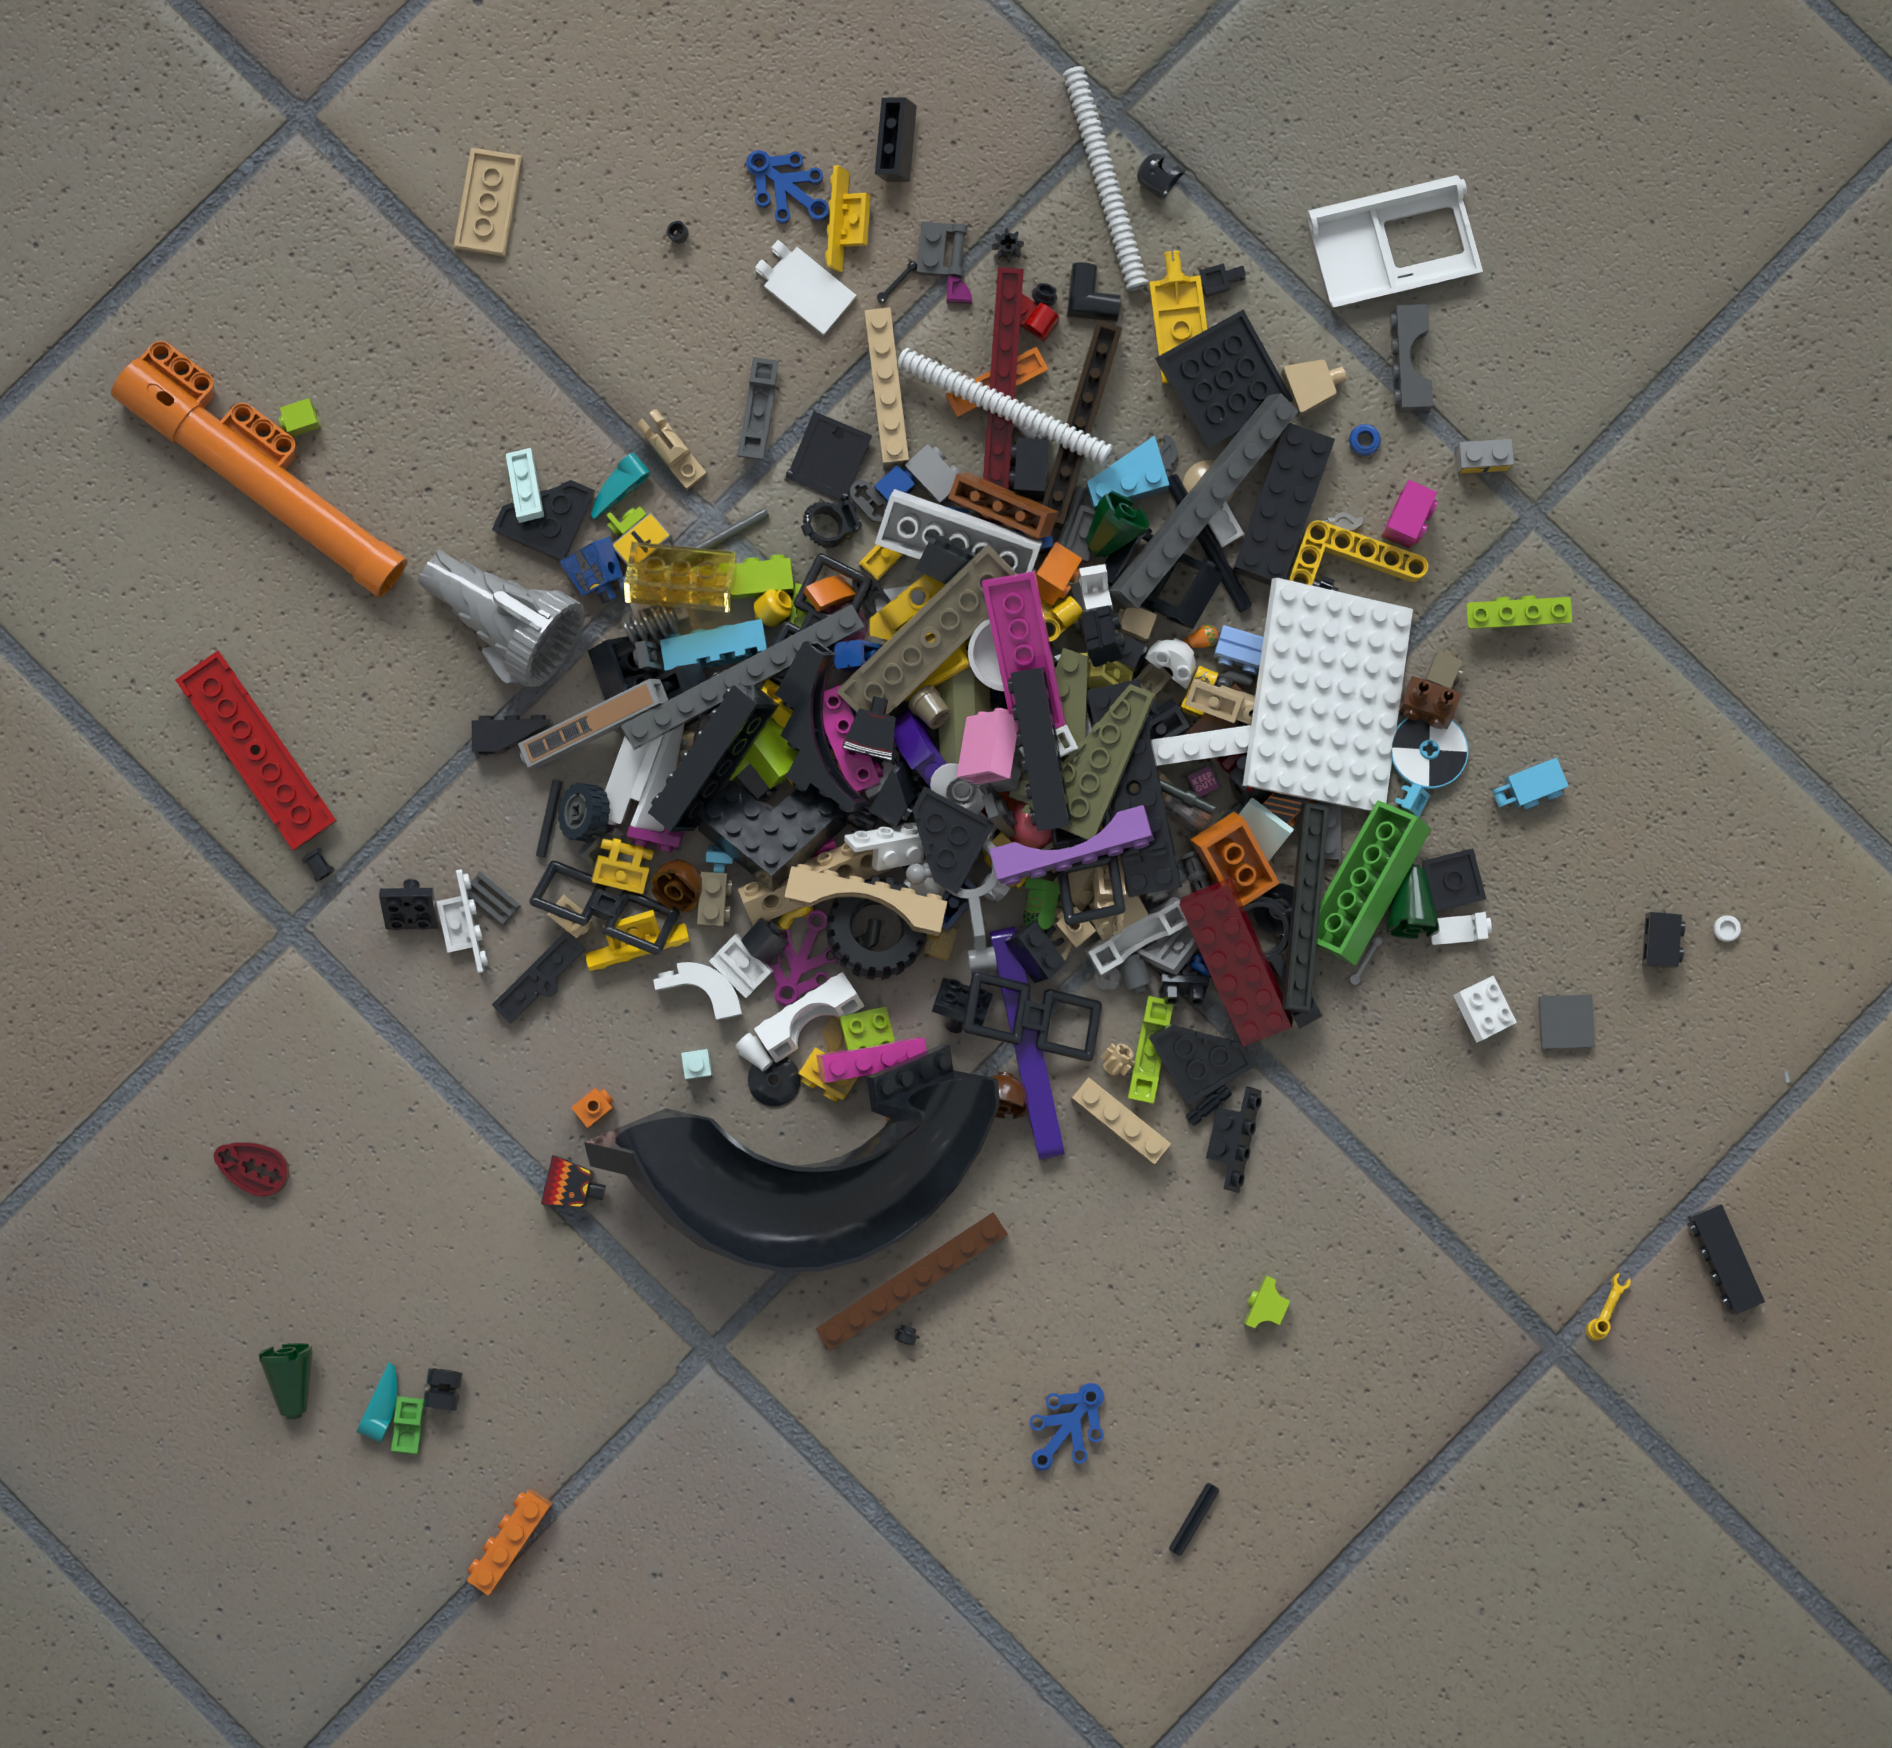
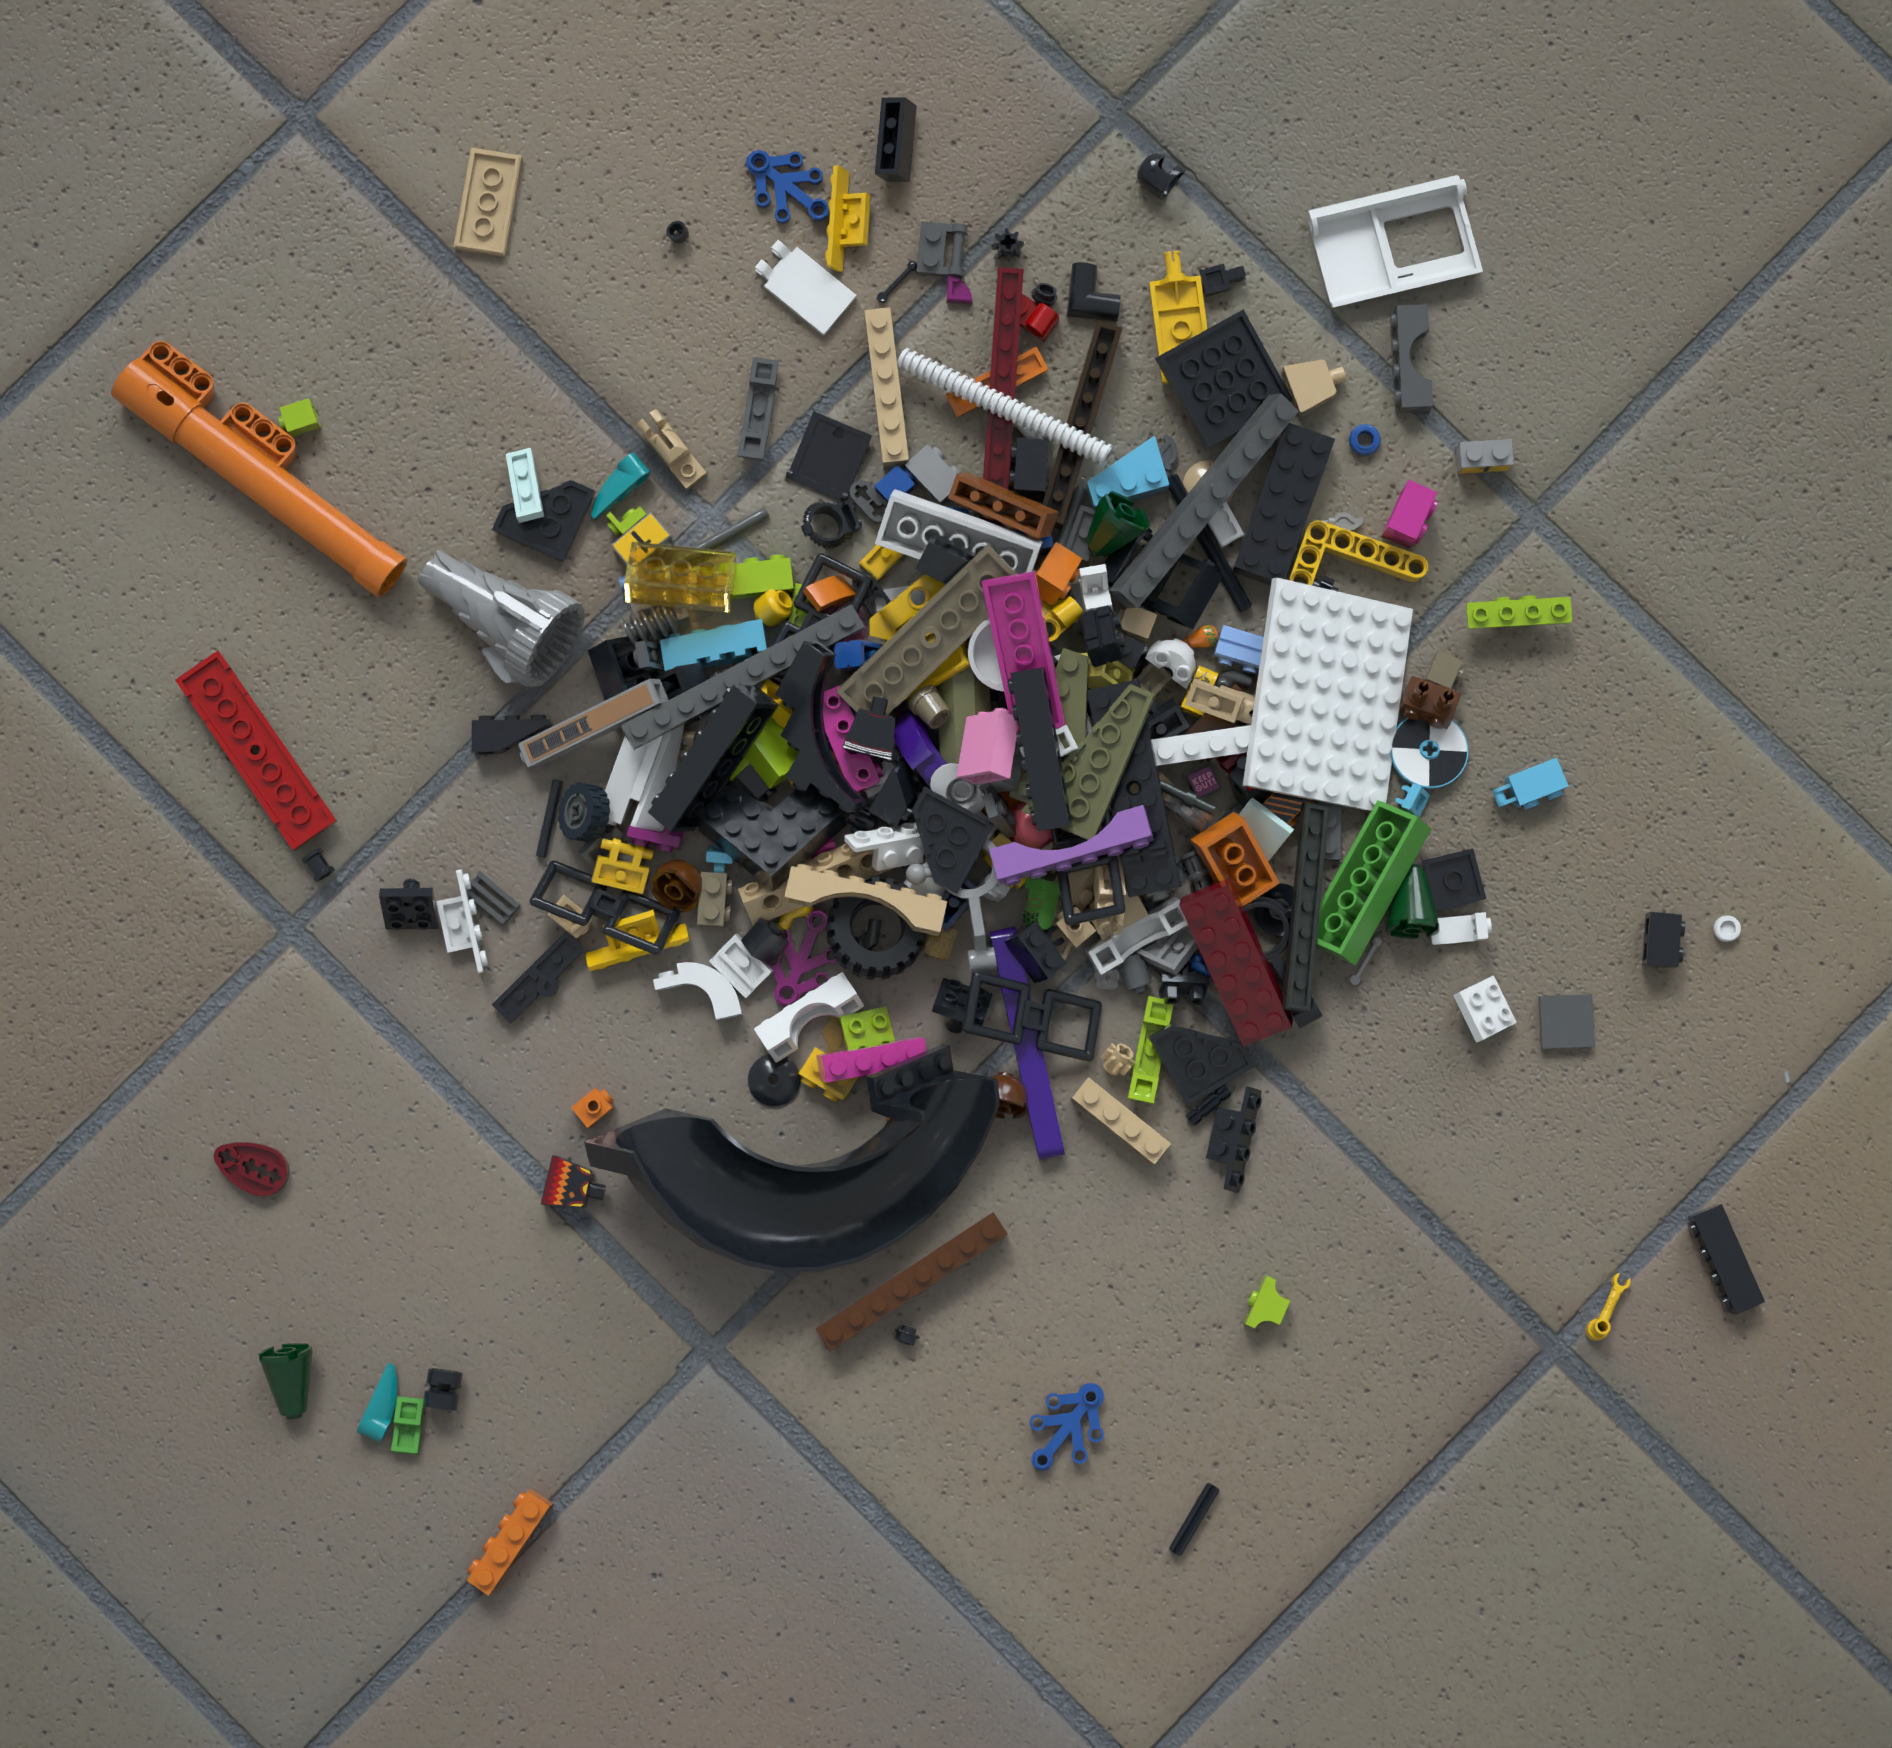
(594, 569): torso -> none
(697, 1064): light aqua brick -> none
(753, 1051): white cone -> none
(1105, 178): white piece -> none

